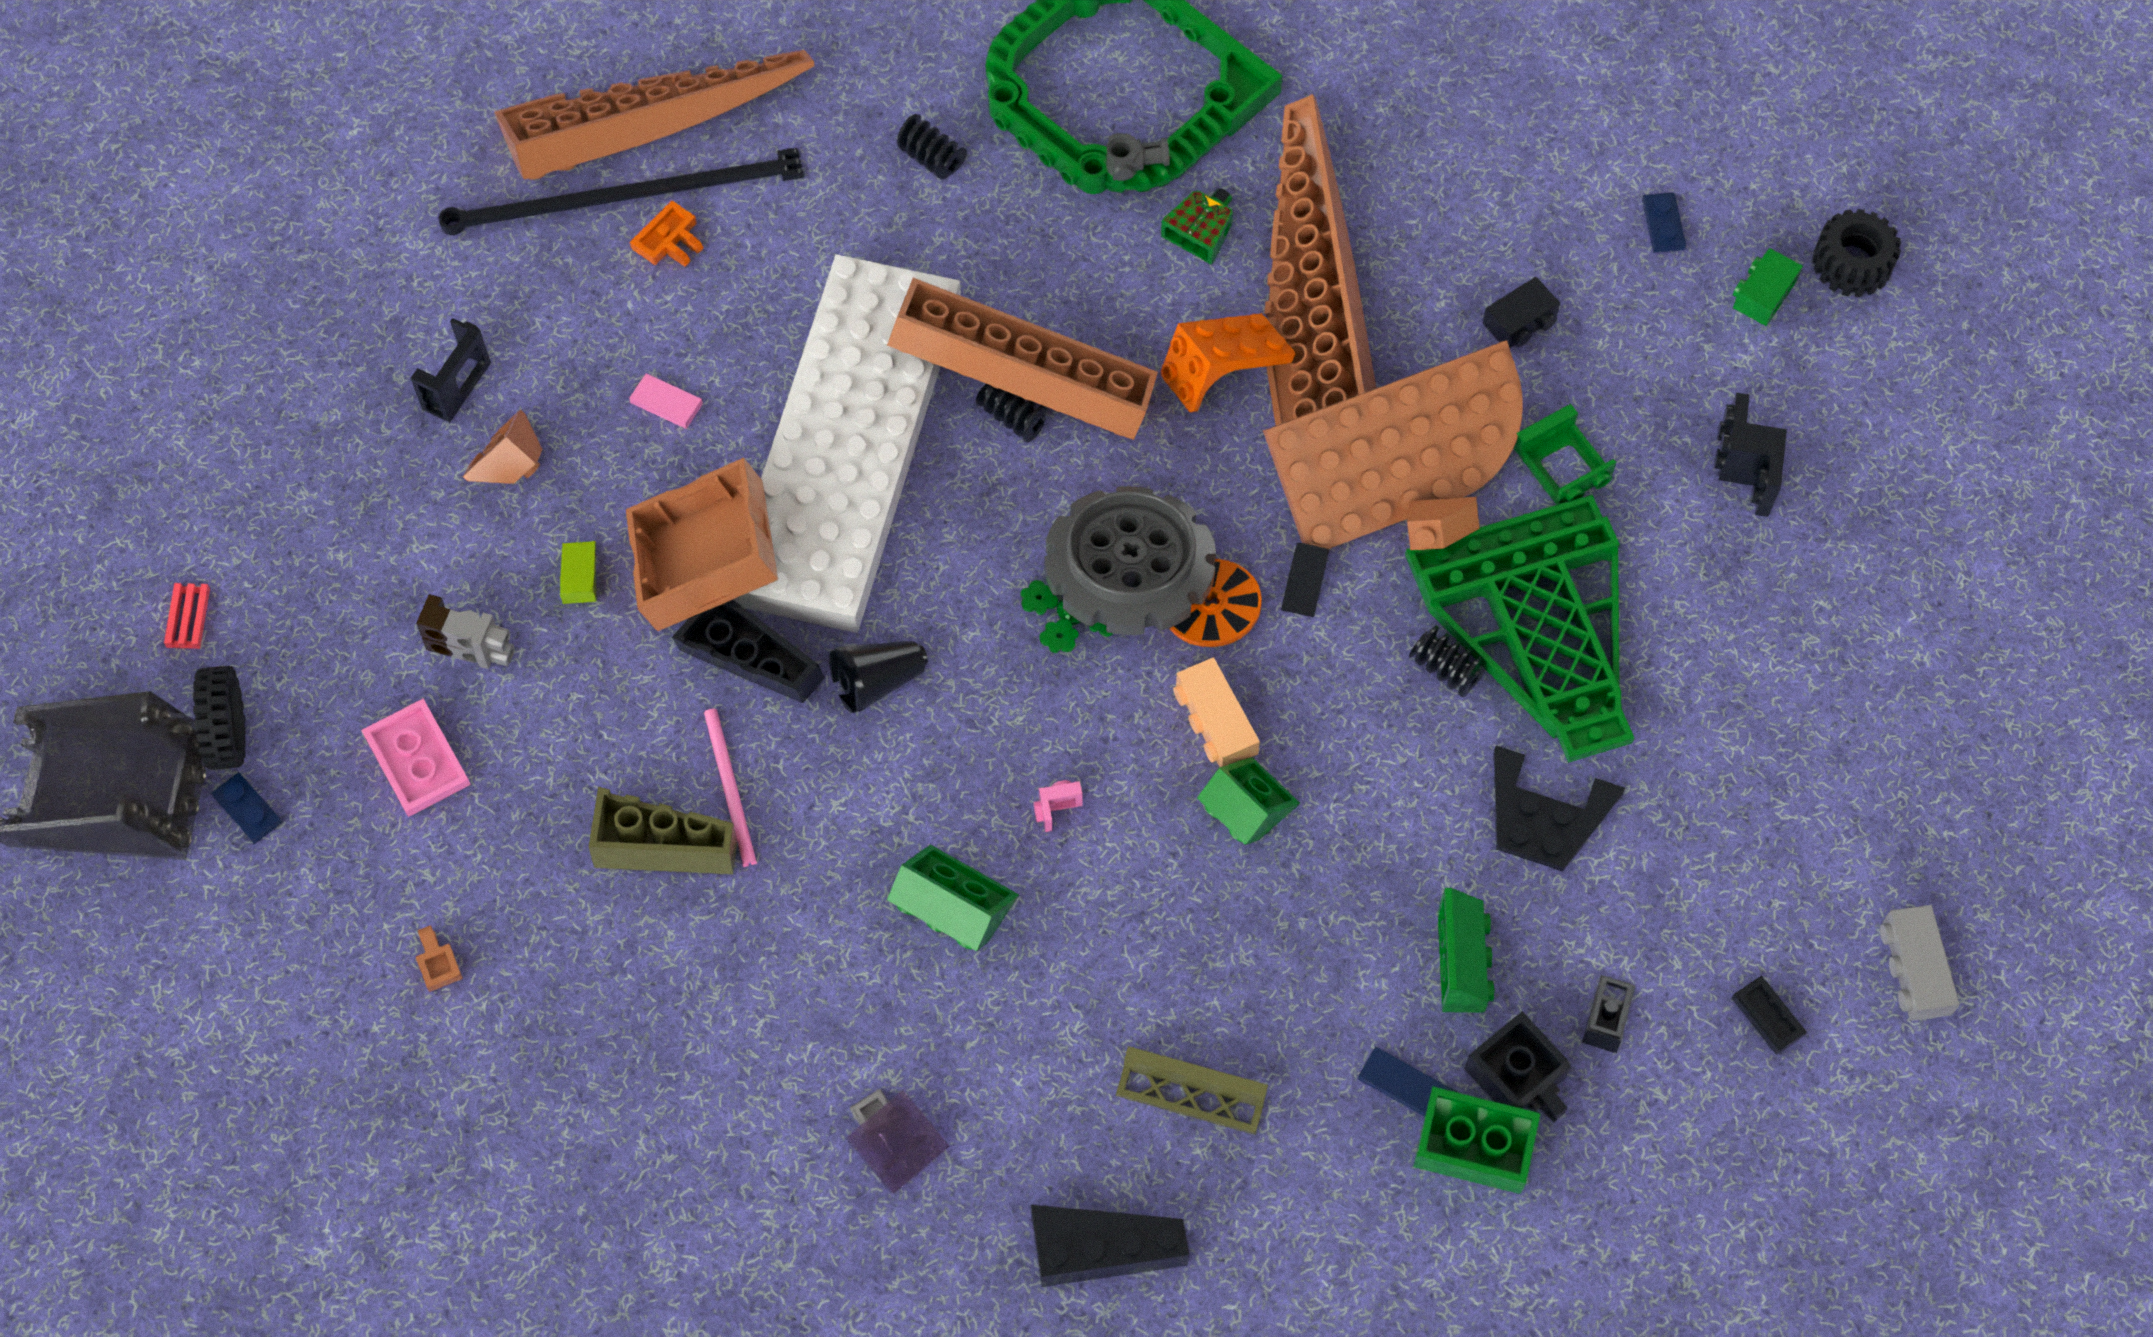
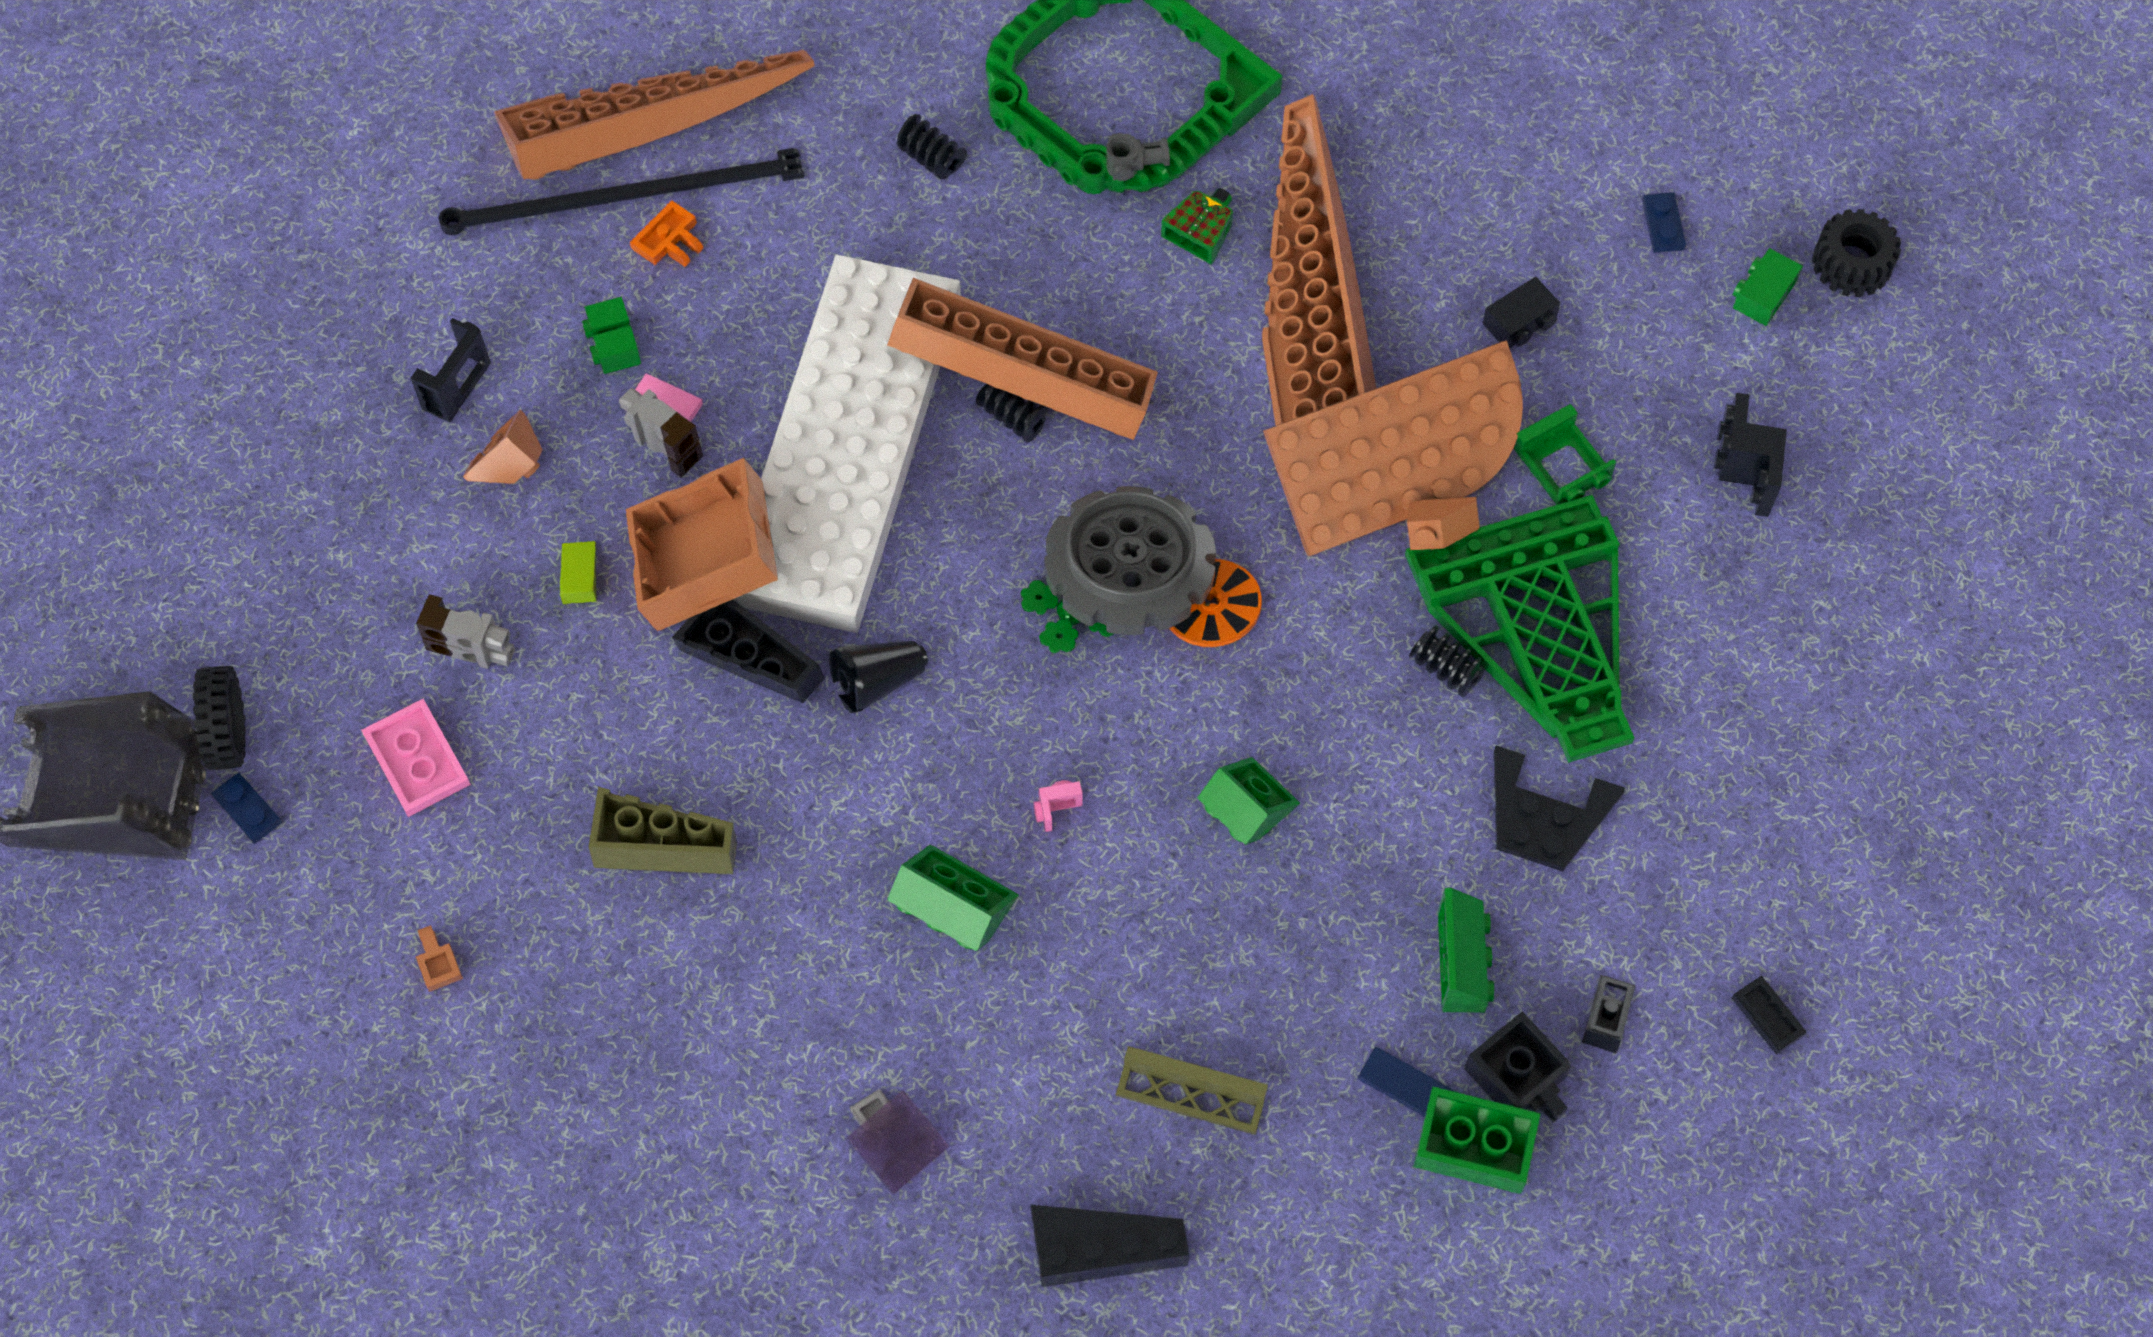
(190, 591): coral tile -> none
(612, 335): none -> green piece
(662, 429): none -> hips
(730, 787): bright pink piece -> none
(1213, 347): orange bracket -> none
(1216, 713): light nougat brick -> none
(1305, 579): black slope -> none
(1919, 963): light grey brick -> none

